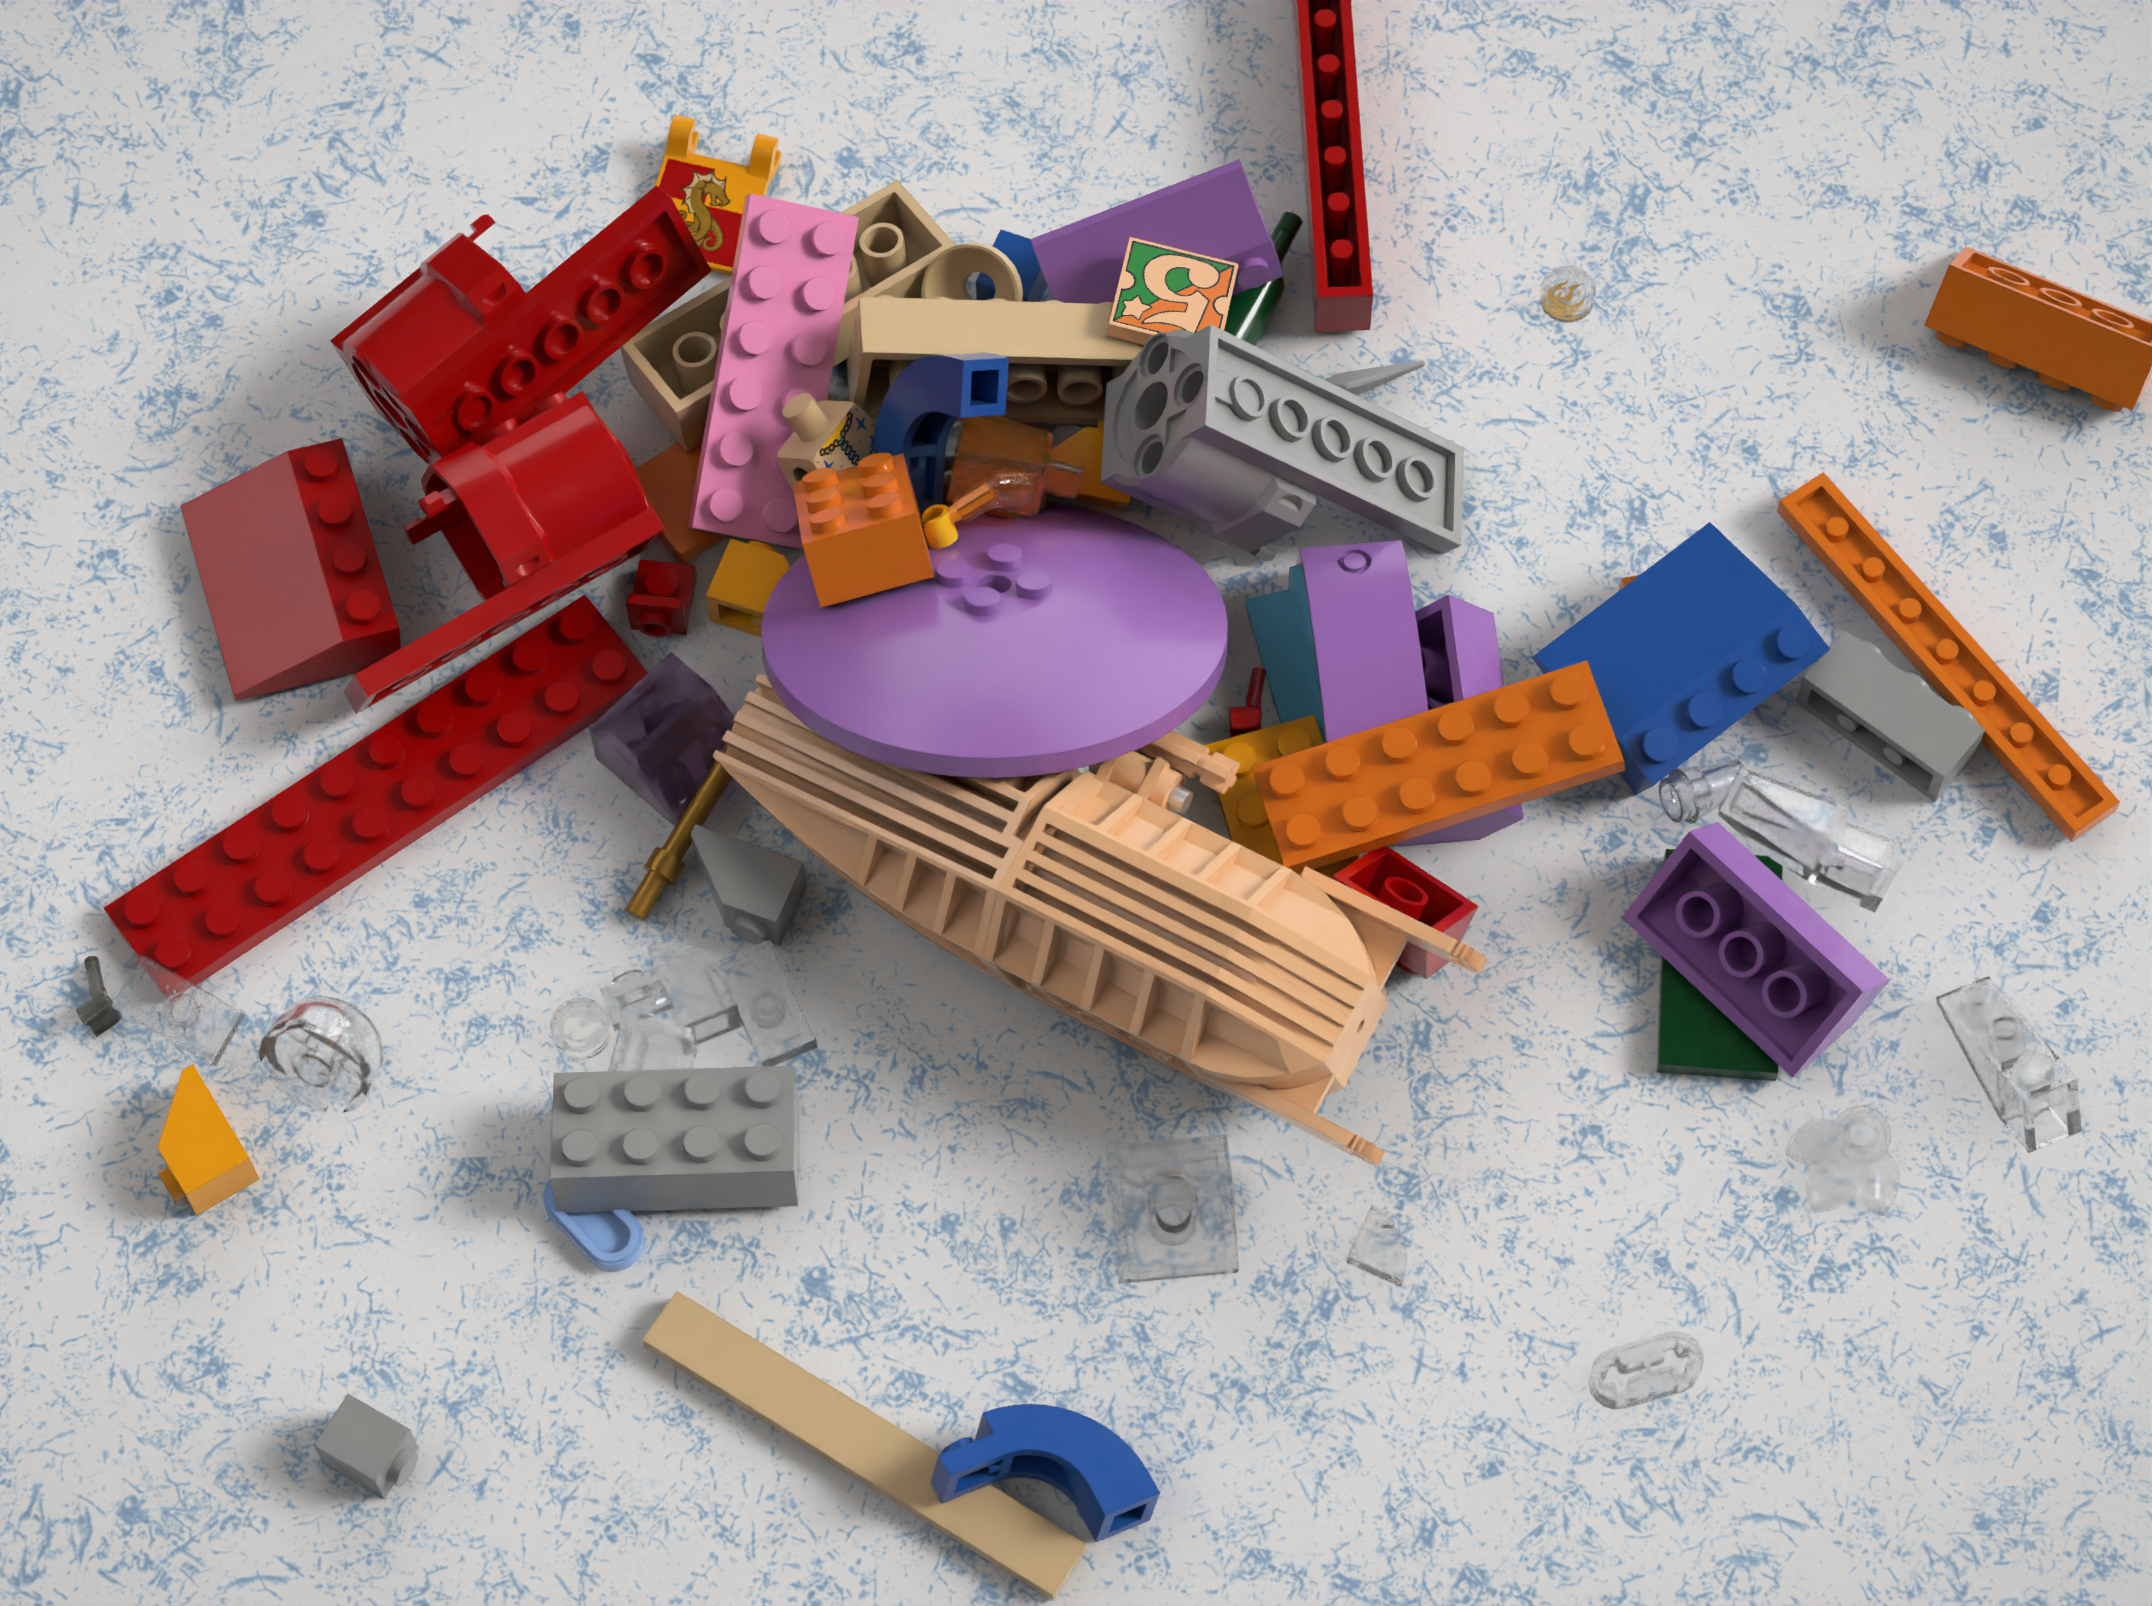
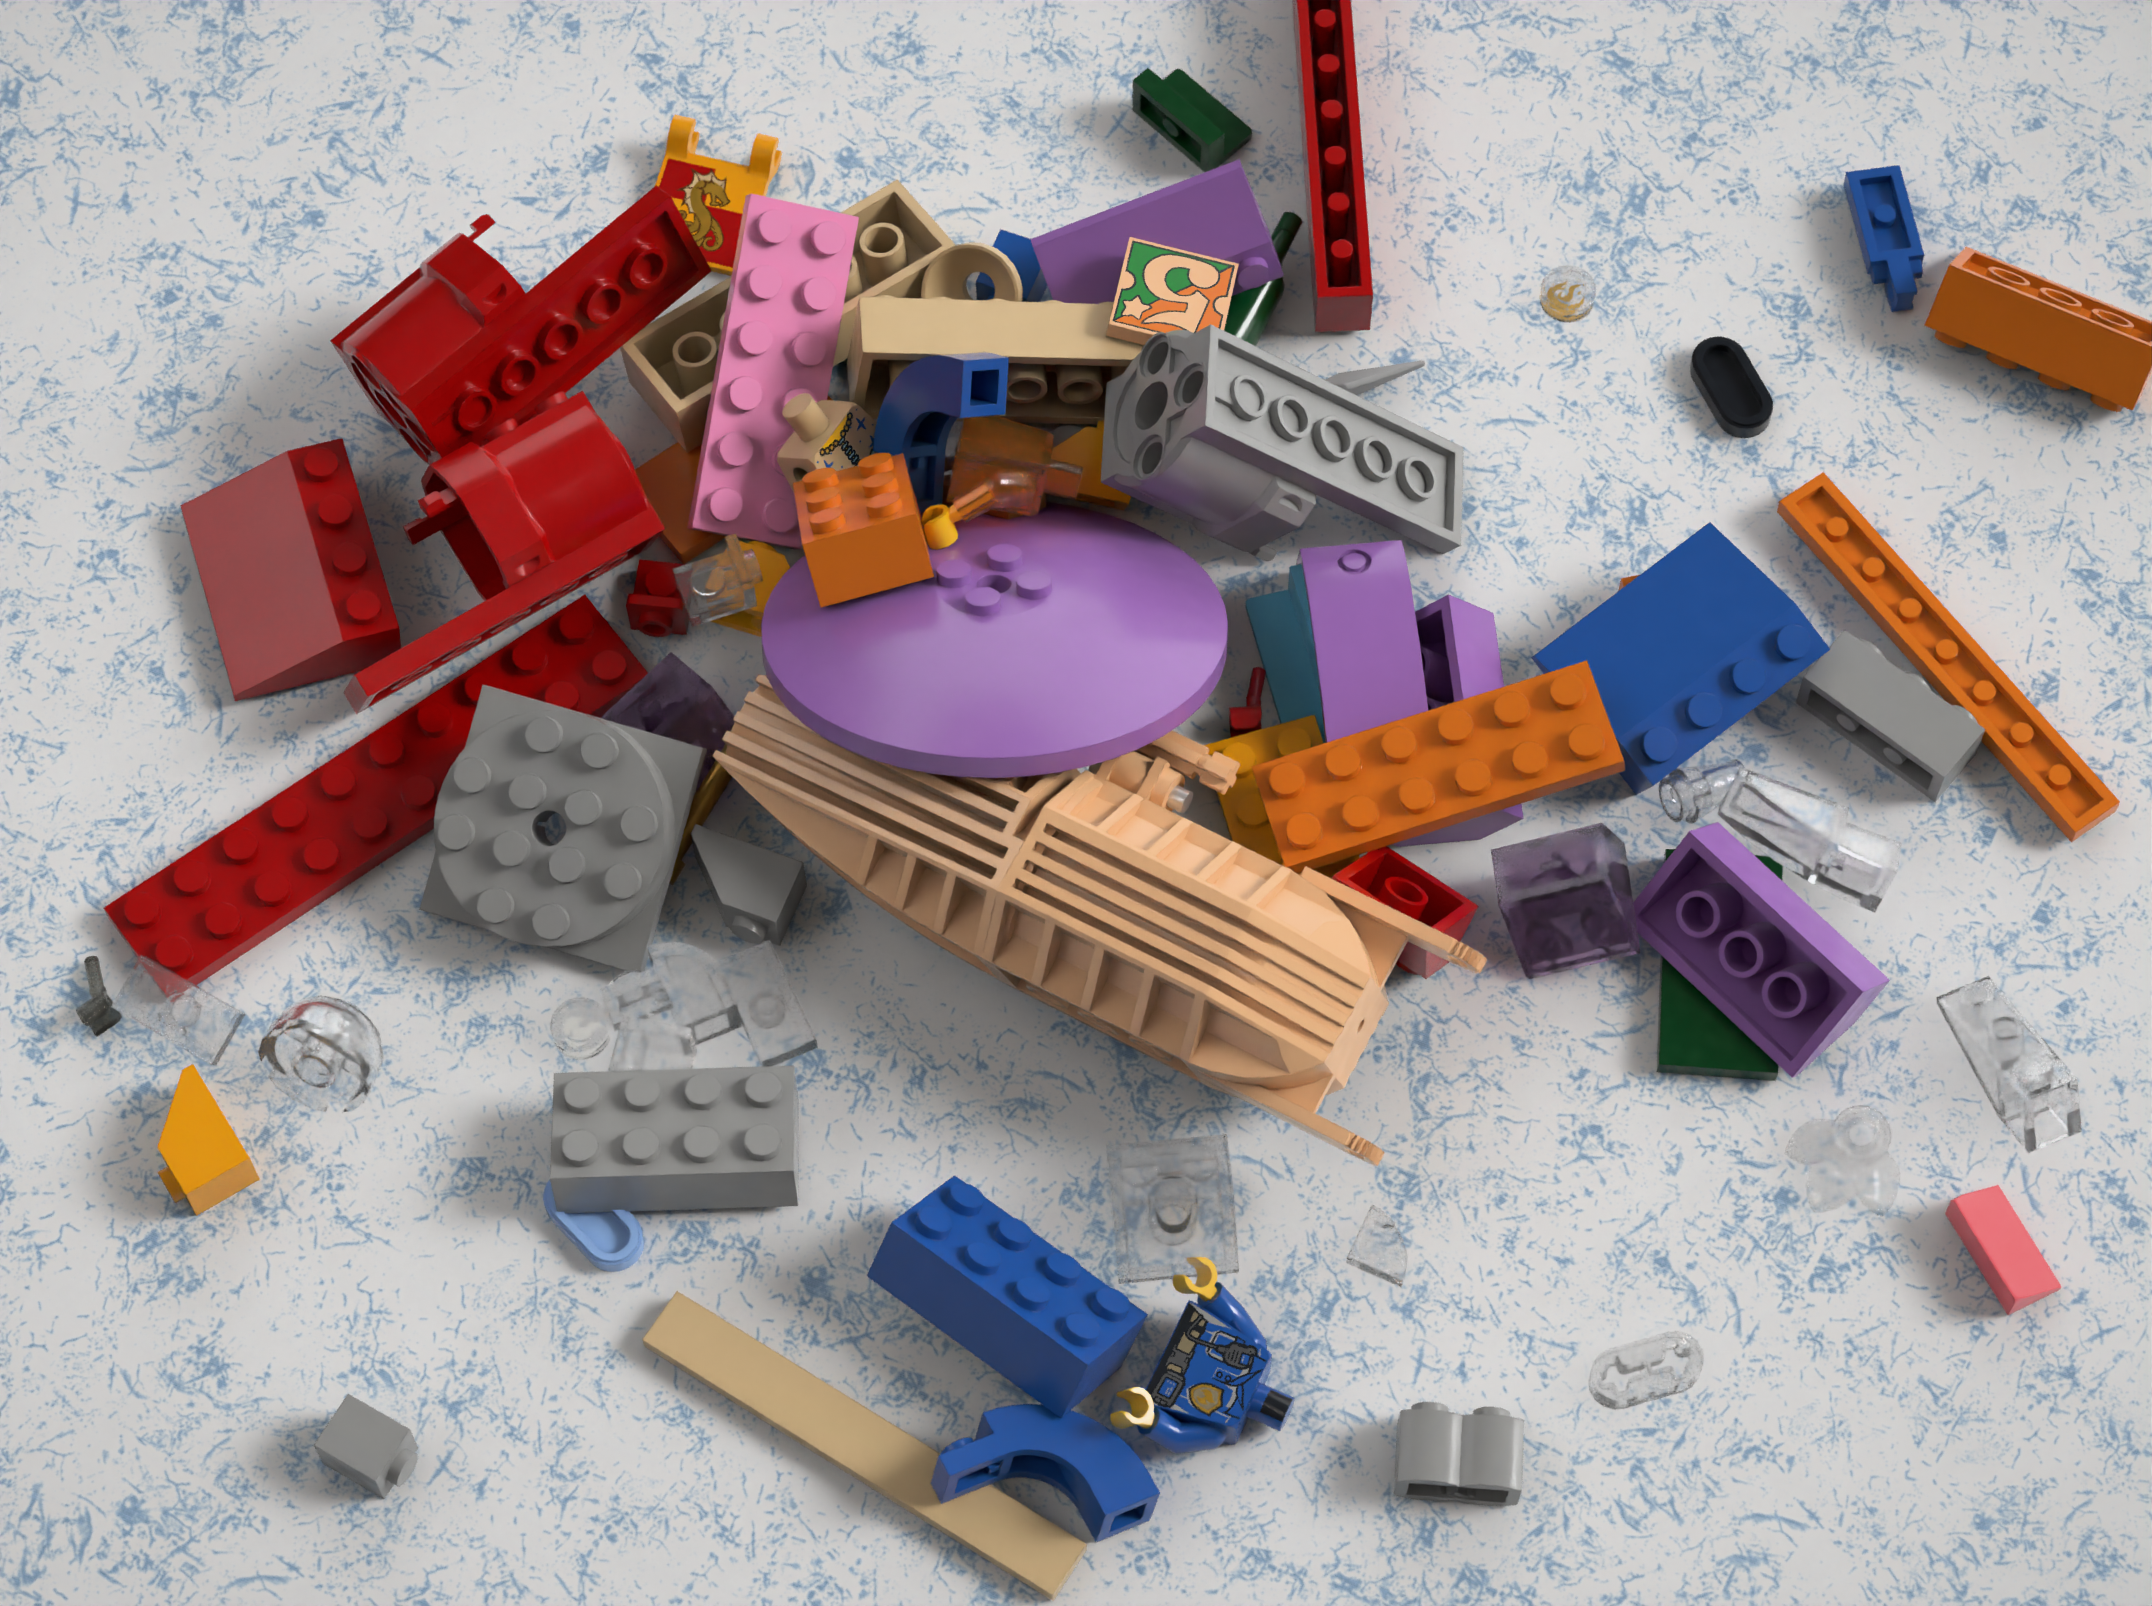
(623, 817): none -> light grey piece
(719, 583): none -> clear bracket
(1007, 1295): none -> blue brick
(1189, 118): none -> dark green panel
(1207, 1374): none -> torso
(1458, 1455): none -> light grey brick
(1567, 899): none -> clear purple slope
(1731, 387): none -> black tile
(1886, 232): none -> blue hinge
(2001, 1248): none -> coral slope

